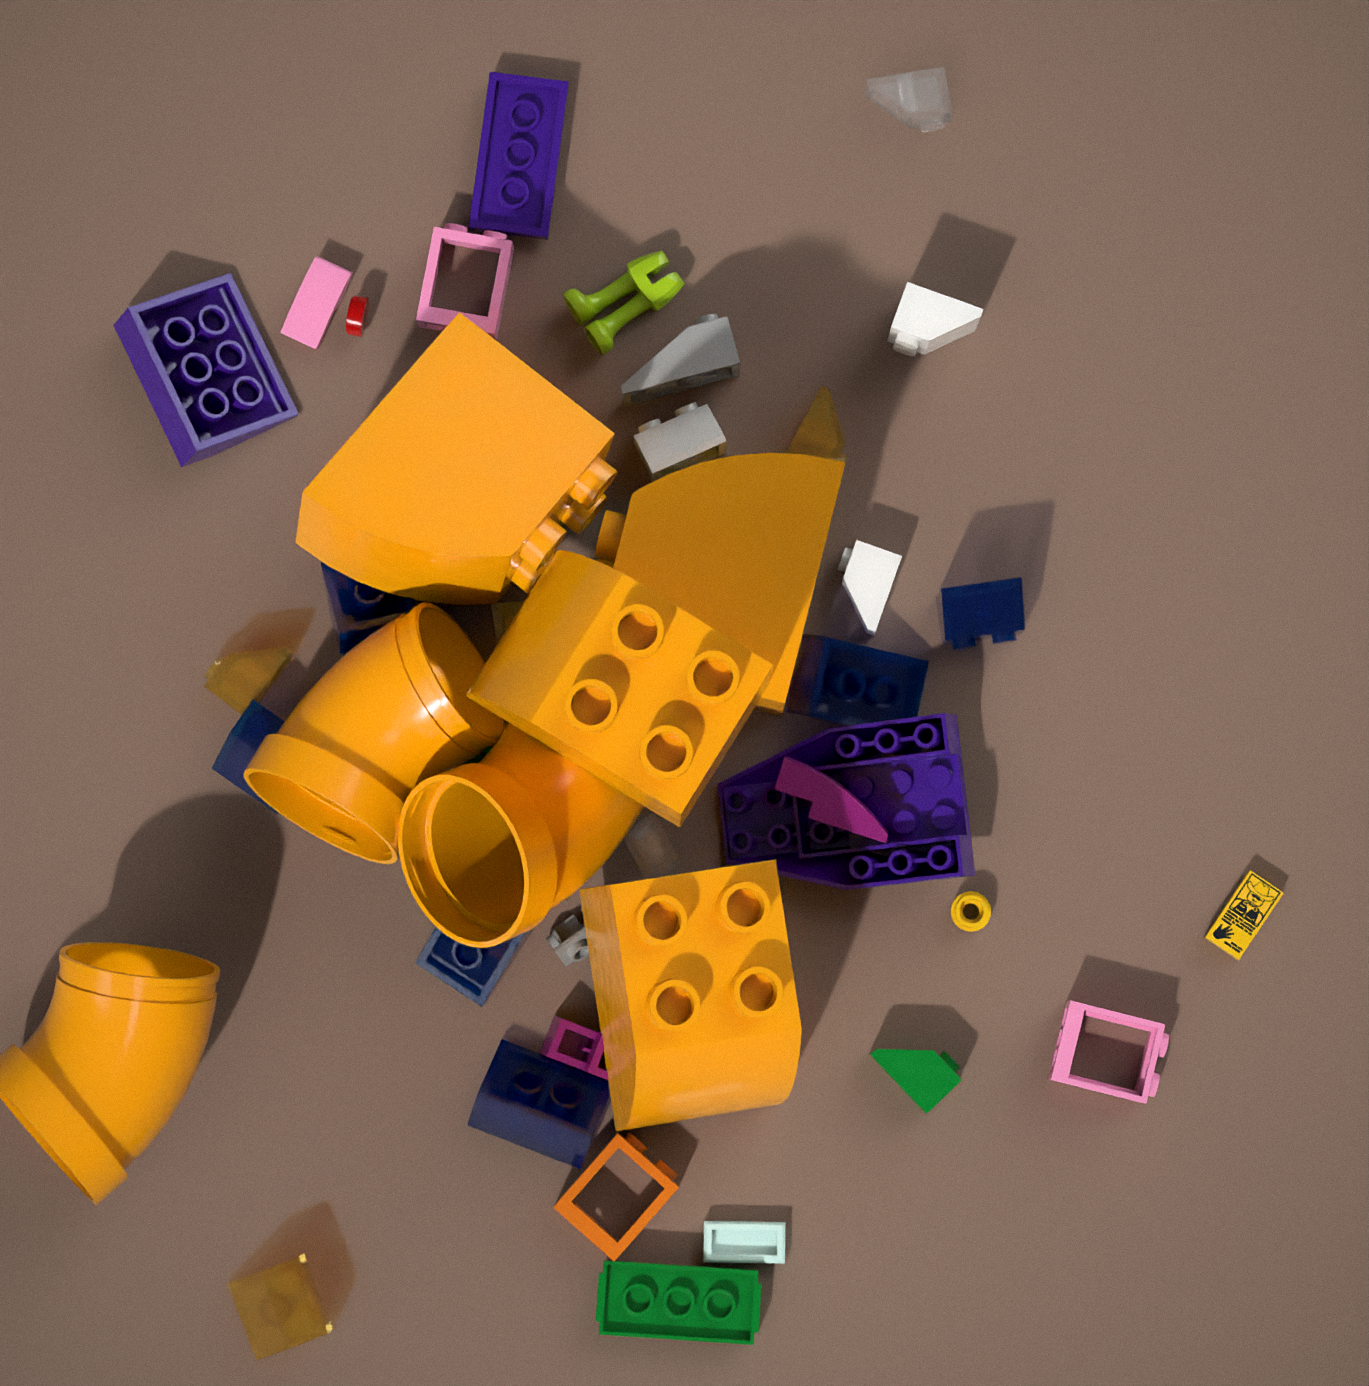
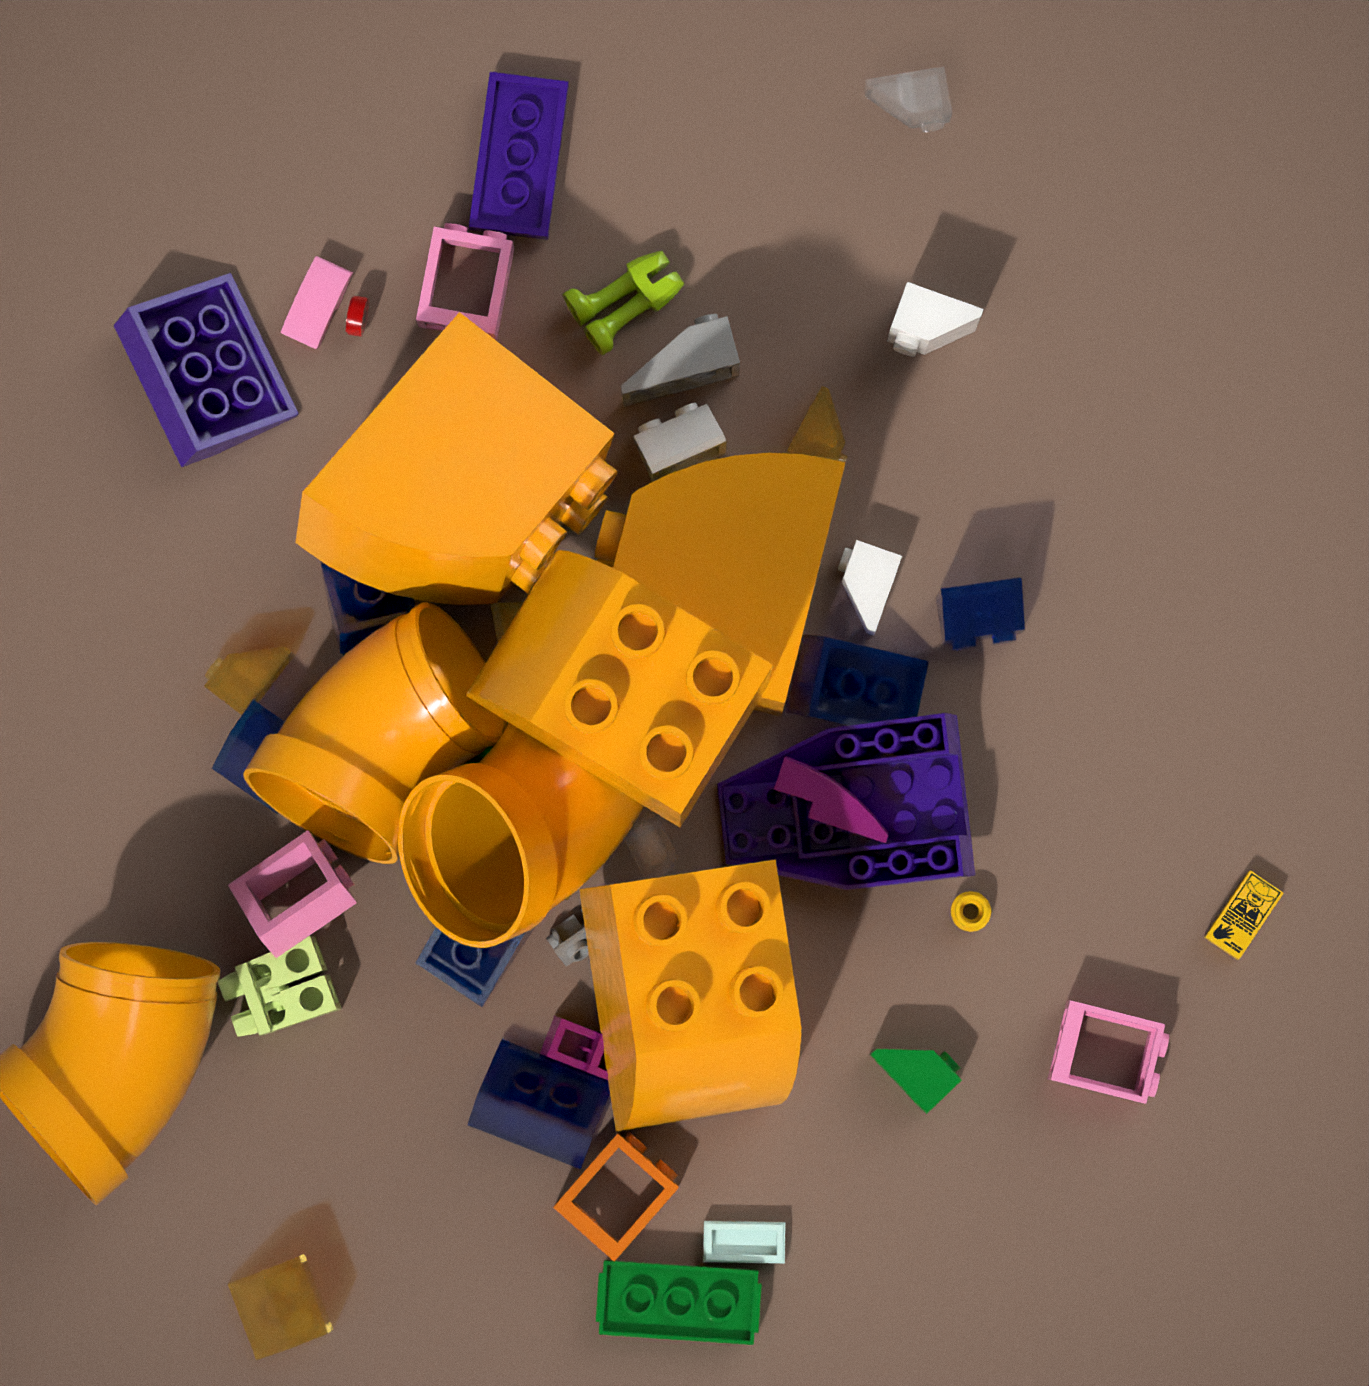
(268, 992): none -> yellowish green hips
(308, 913): none -> bright pink window

